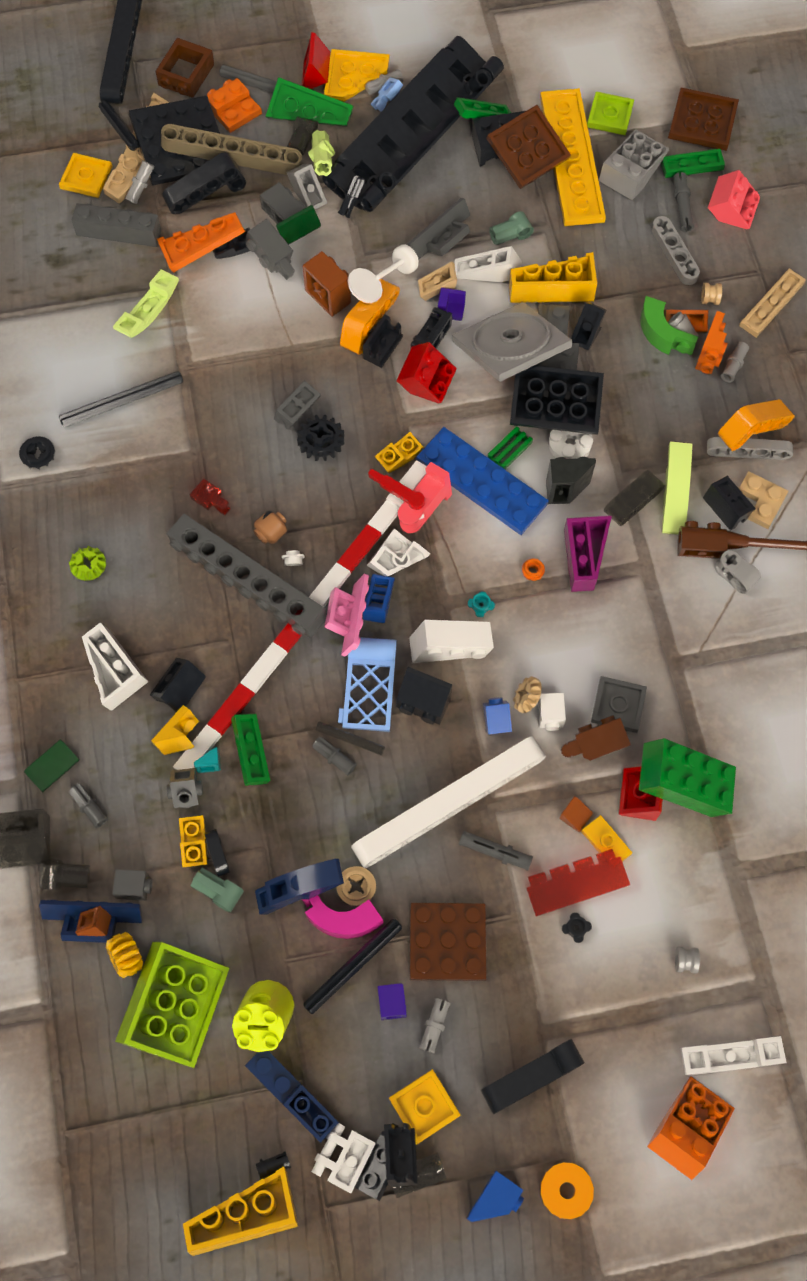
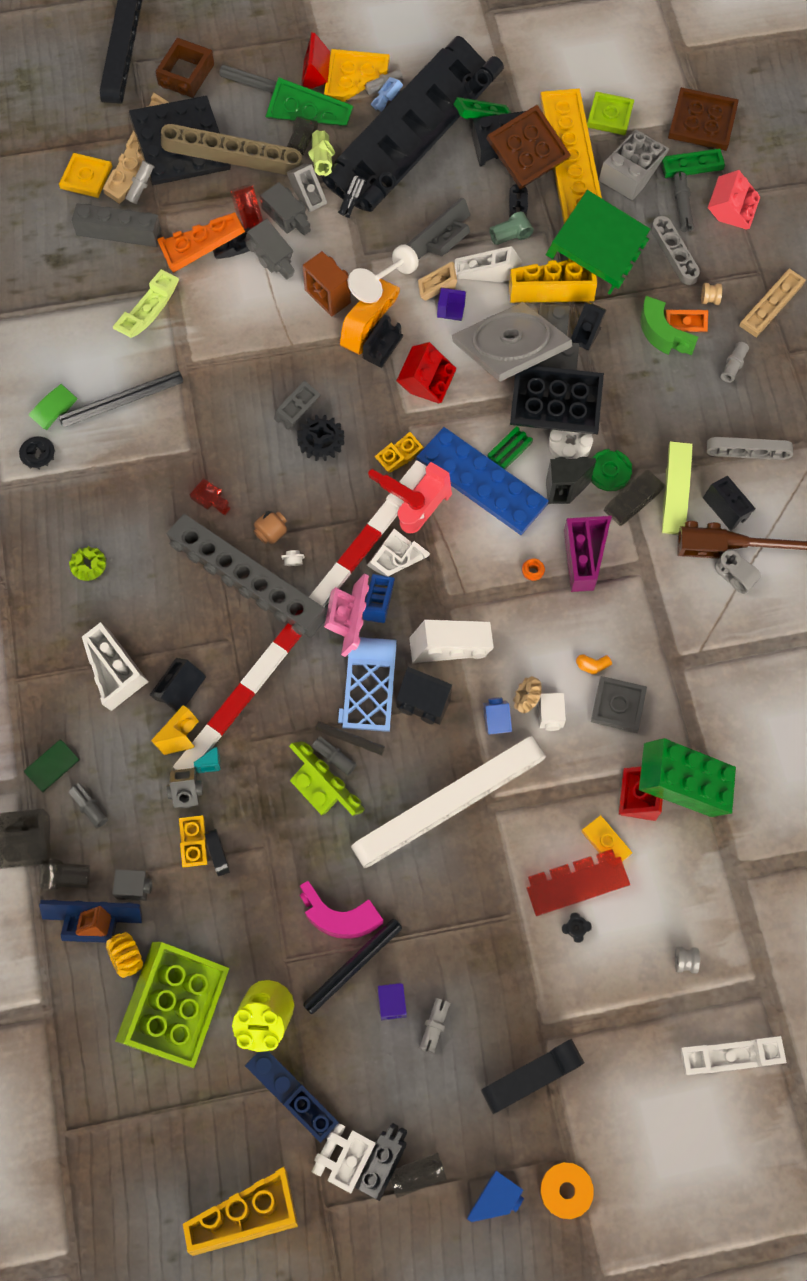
(53, 405): none -> bright green slope
(118, 125): black axle -> none
(204, 181): black beam -> none
(223, 893): sand green piece -> none
(233, 105): orange plate -> none
(246, 206): none -> clear red slope
(250, 749): green plate -> none
(269, 1166): black pin -> none
(298, 885): dark blue slope -> none
(299, 224): dark green slope -> none
(319, 784): none -> lime bracket
(368, 886): tan gear -> none
(400, 1155): black hinge -> none
(425, 1106): yellow plate -> none
(434, 328): black hinge -> none
(448, 941): reddish brown plate -> none
(472, 841): dark grey pin -> none
(481, 597): teal plate -> none
(514, 202): none -> black beam
(576, 814): dark orange slope -> none
(591, 665): none -> light orange arm
(598, 740): reddish brown hinge -> none
(601, 239): none -> green panel
(611, 470): none -> green tile
(681, 322): light grey cone -> none
(691, 1128): orange slope -> none
(714, 346): orange plate -> none
(754, 420): light orange beam -> none
(766, 494): tan plate -> none

